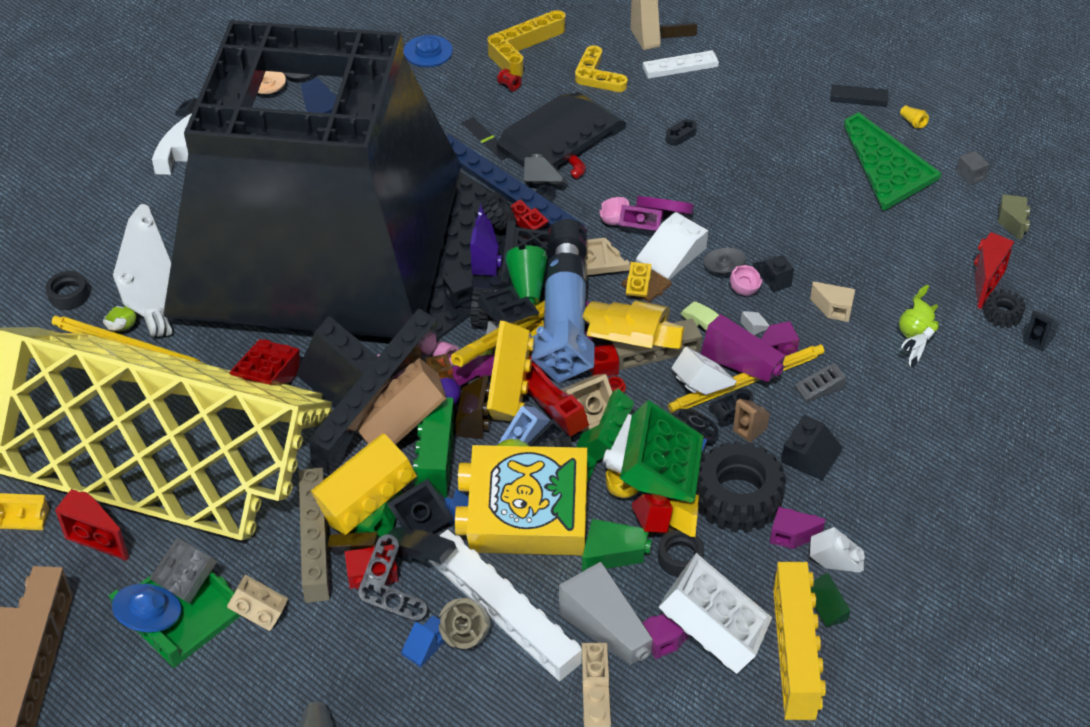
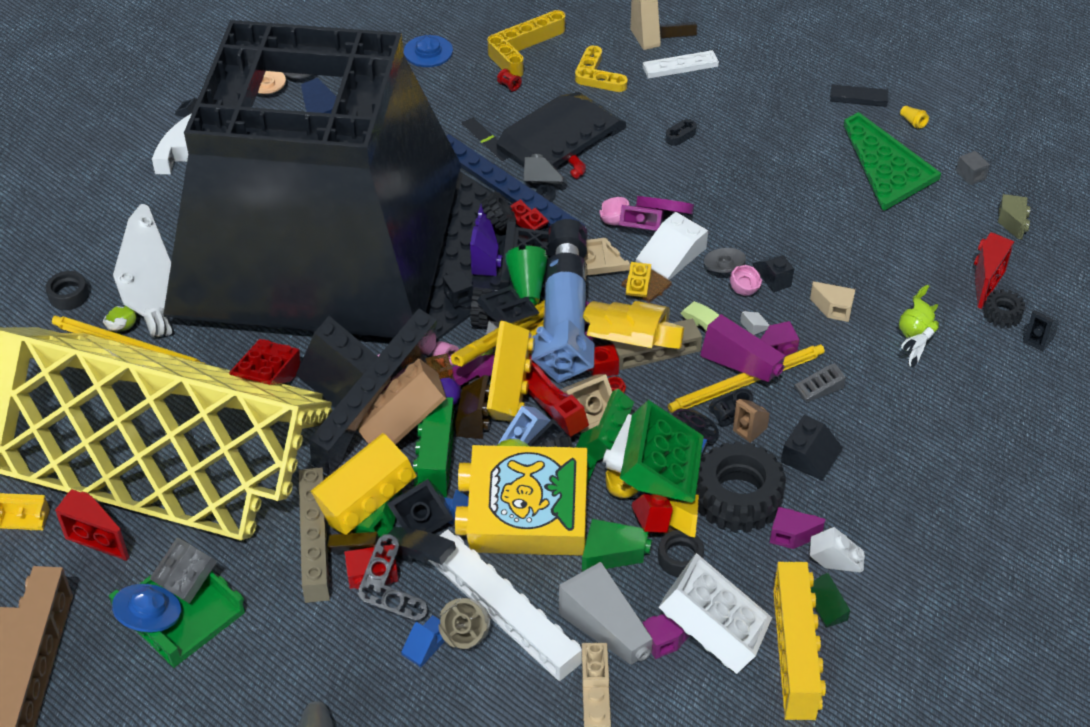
(257, 602): tan bracket -> none
(701, 373): white slope -> none

